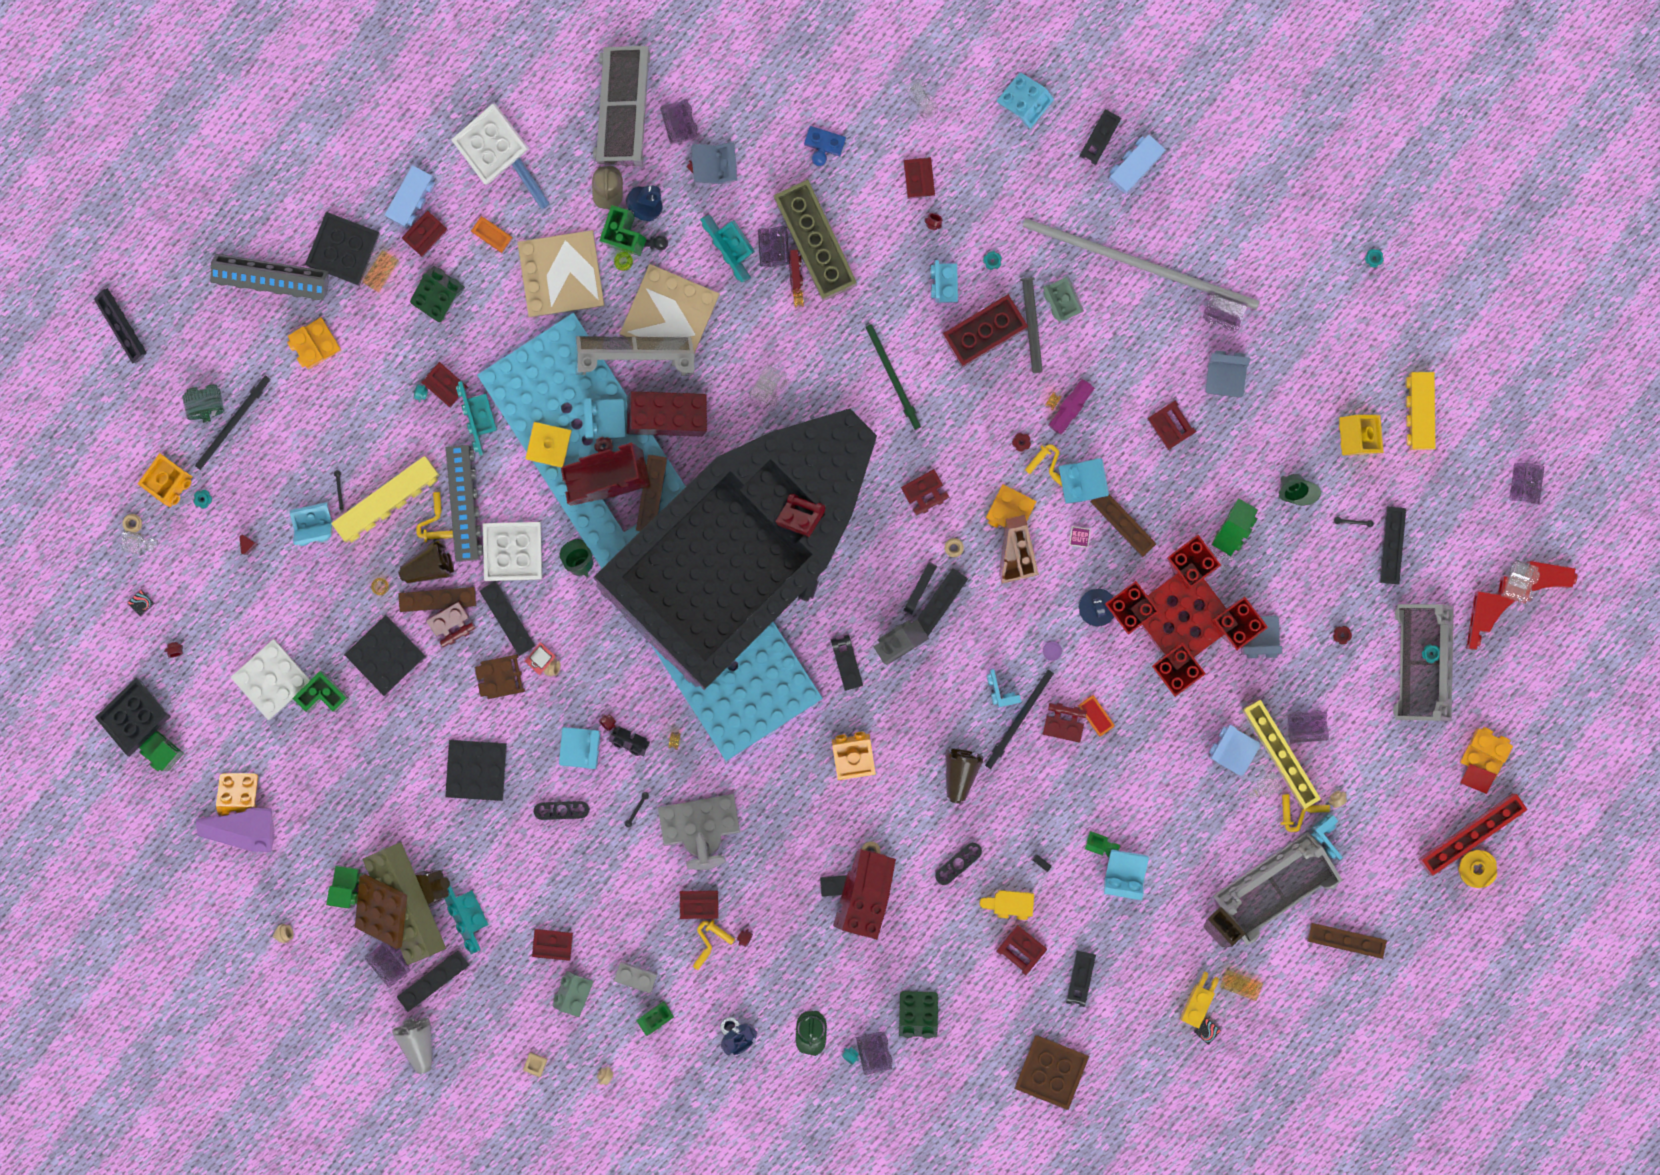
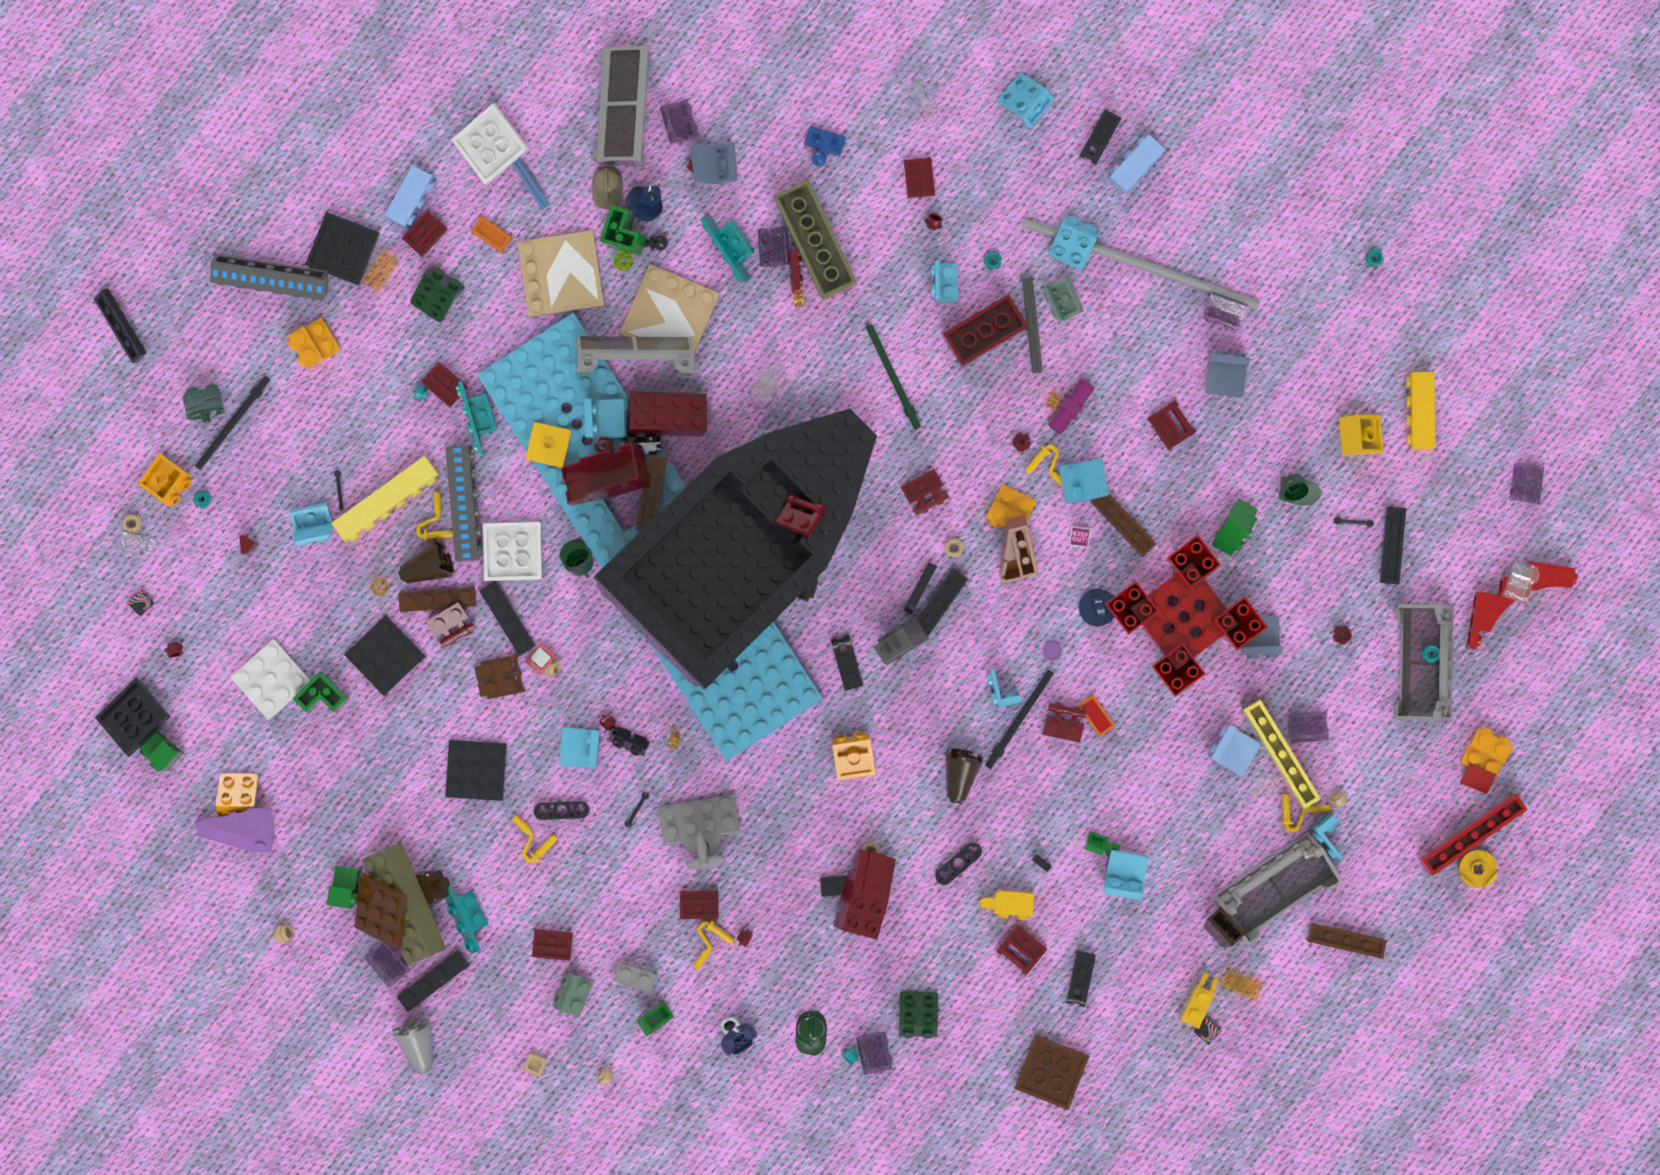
(542, 850): none -> yellow piece
(649, 442): none -> black hinge
(1074, 242): none -> medium azure bracket

